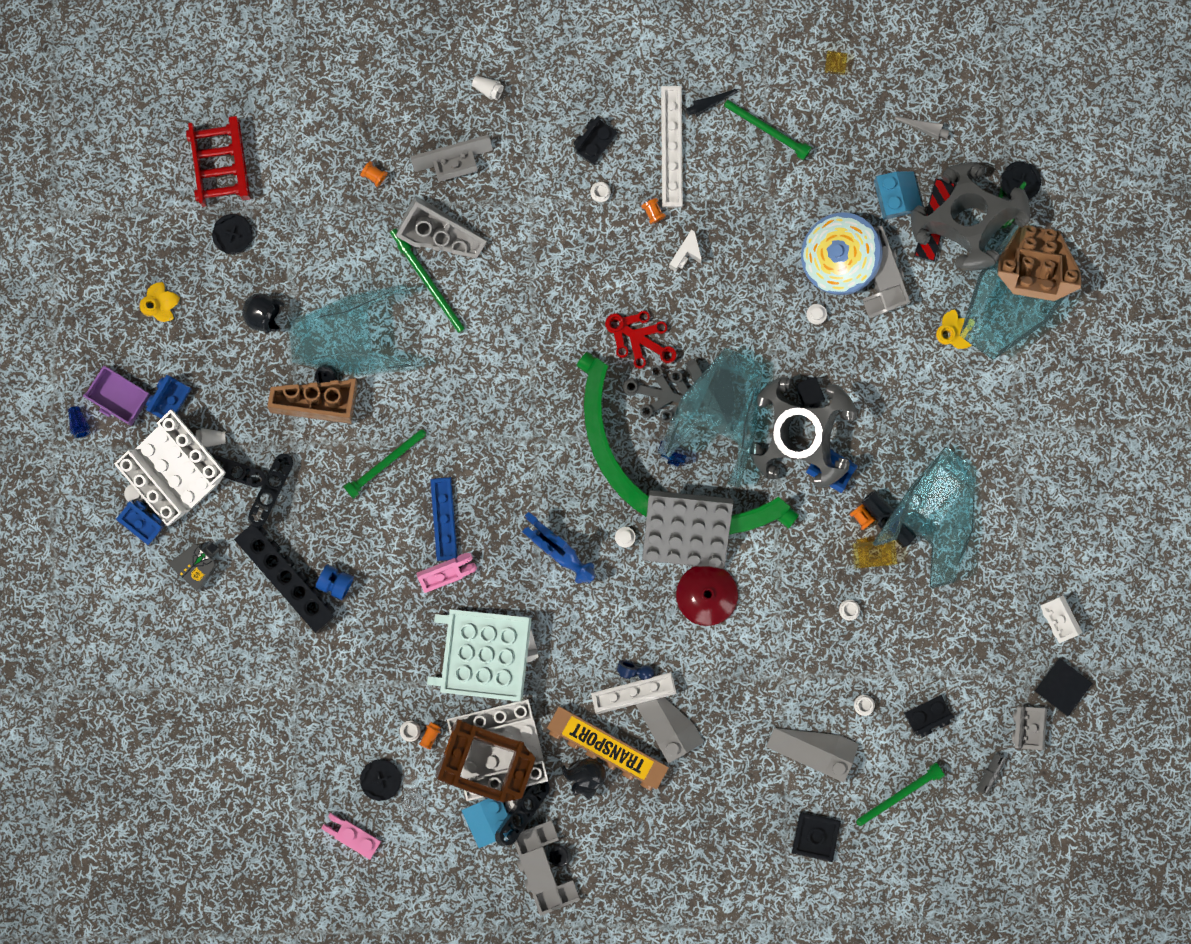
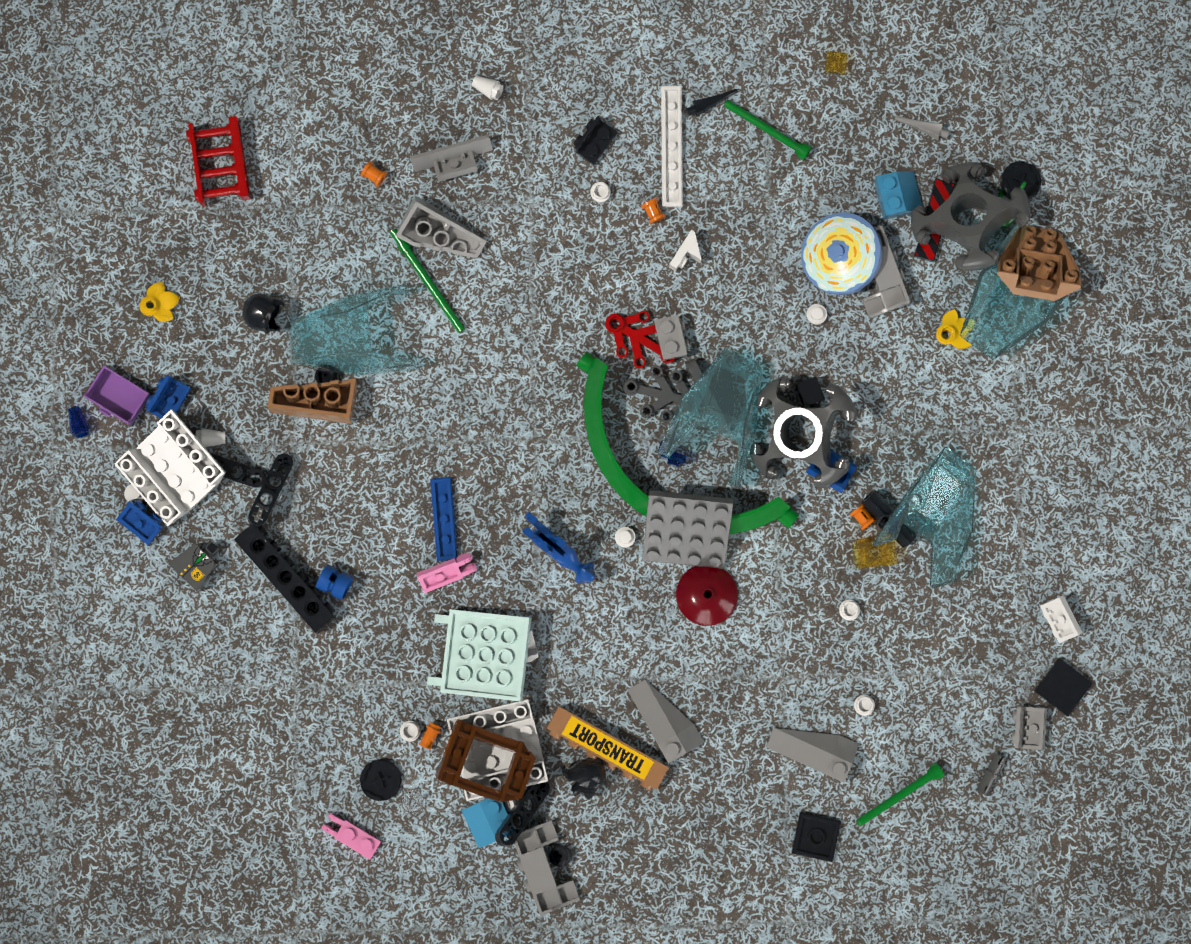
(232, 234): black tile -> none
(354, 487): green piece -> none
(629, 669): dark blue plate -> none
(633, 693): white tile -> none
(671, 338): none -> light grey bracket
(928, 715): black bracket -> none

